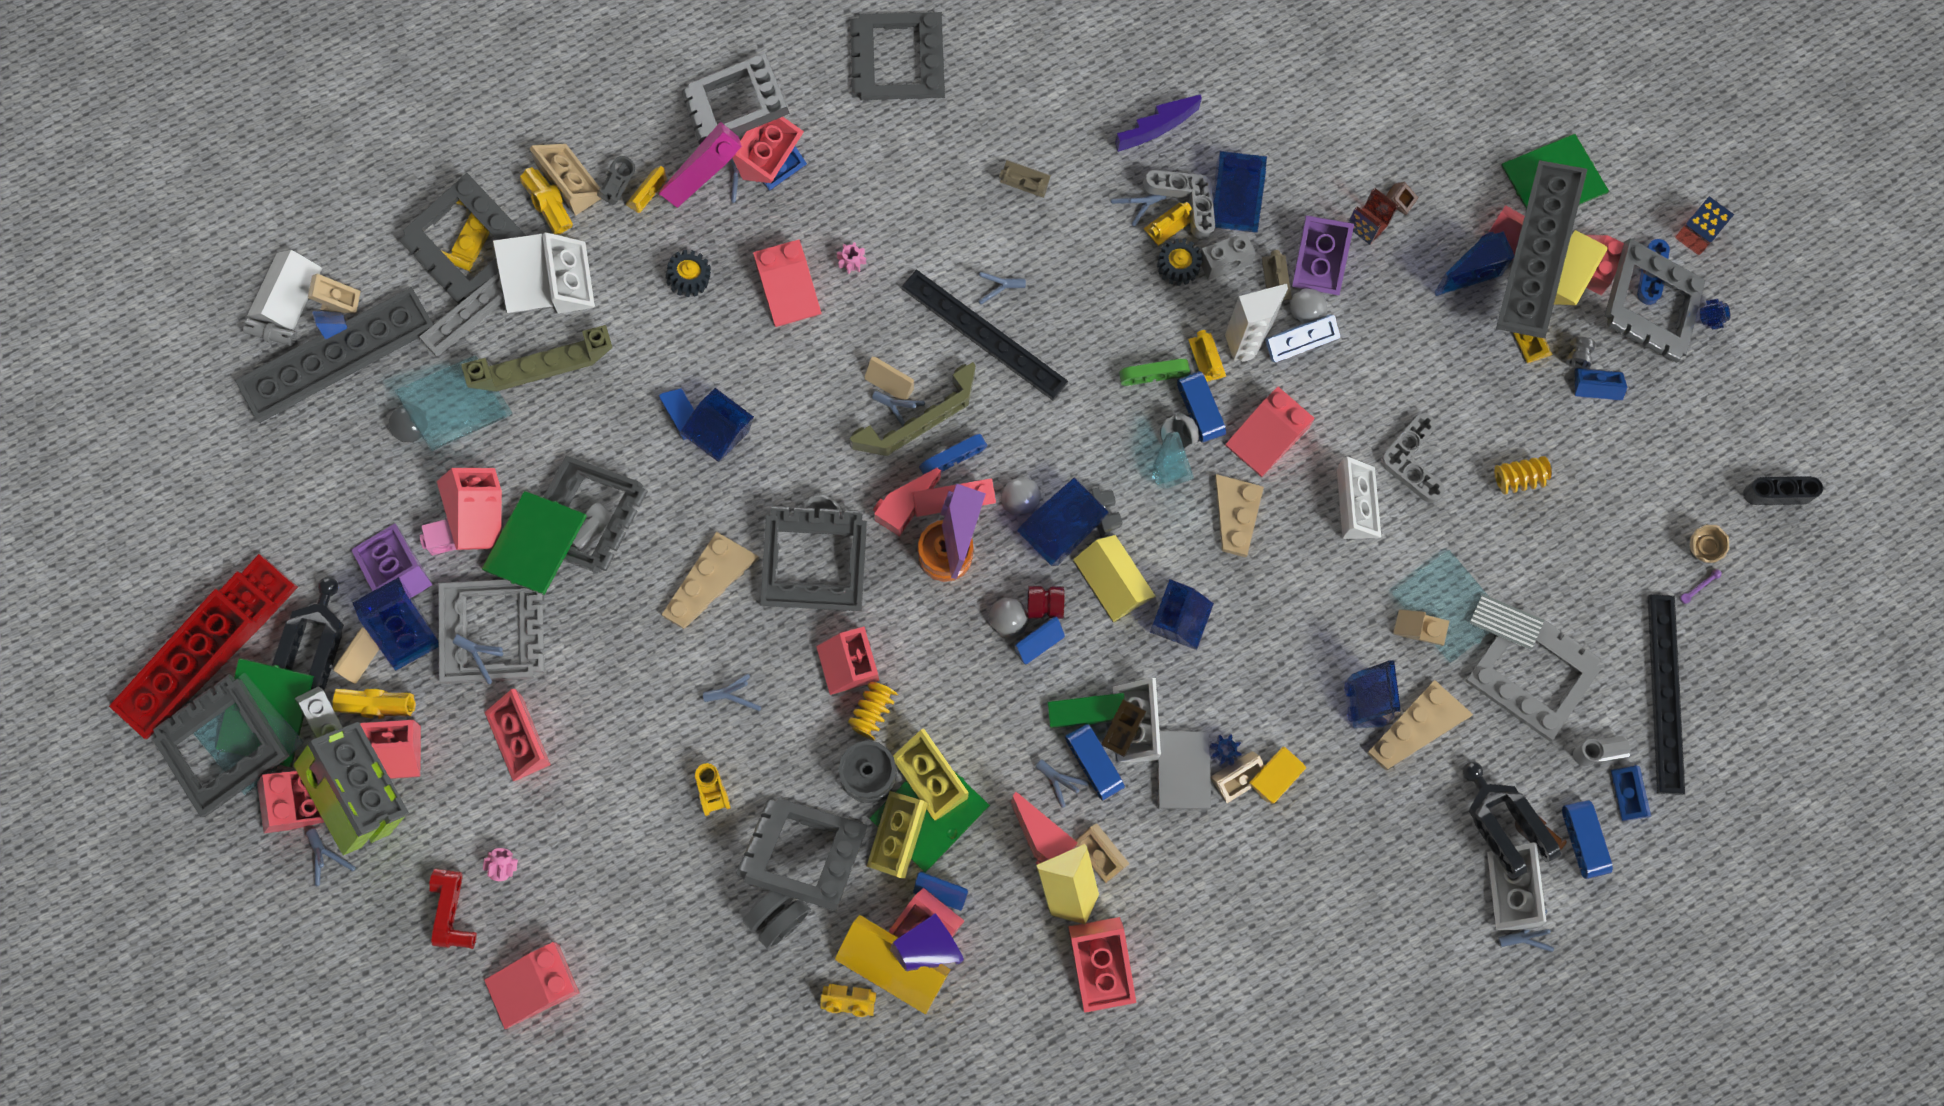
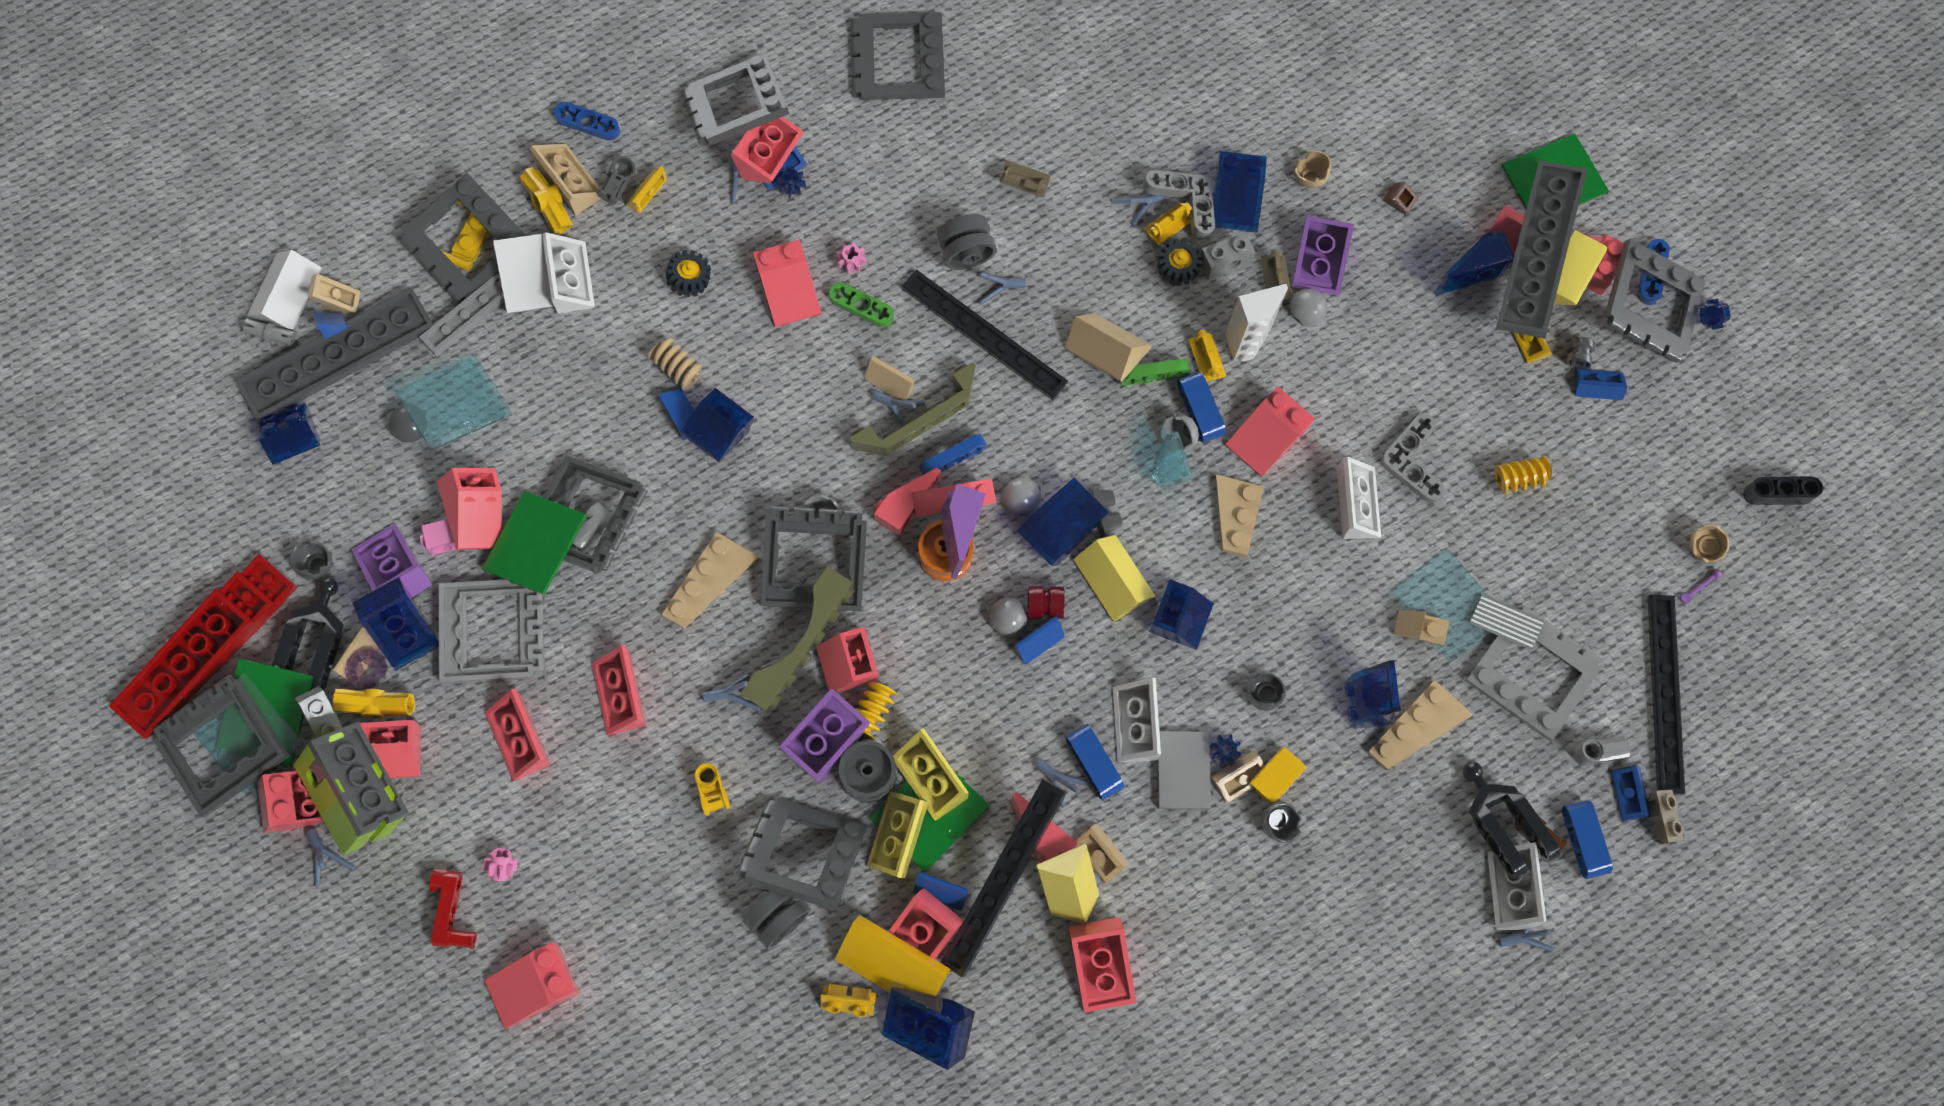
(288, 433): none -> clear blue slope
(311, 561): none -> dark grey hair
(354, 668): none -> clear purple gear
(473, 648): sand blue plant -> none
(539, 365): olive slope -> none
(593, 129): none -> blue beam
(618, 691): none -> coral slope
(675, 363): none -> tan piece
(702, 165): dark pink slope -> none
(767, 684): none -> olive arch
(787, 176): none -> clear blue gear
(825, 735): none -> medium lavender slope
(880, 306): none -> bright green beam
(927, 946): dark purple slope -> none
(928, 1026): none -> clear blue slope
(966, 241): none -> dark grey wheel
(1003, 877): none -> black tile
(1084, 710): green tile -> none
(1105, 345): none -> tan slope
(1124, 728): dark brown slope -> none
(1164, 119): dark purple slope -> none
(1266, 691): none -> dark grey hair
(1281, 822): none -> dark grey hair
(1302, 338): plate -> none
(1313, 169): none -> tan hair
(1373, 217): clear red piece -> none
(1669, 828): none -> dark tan hinge
(1704, 225): piece -> none

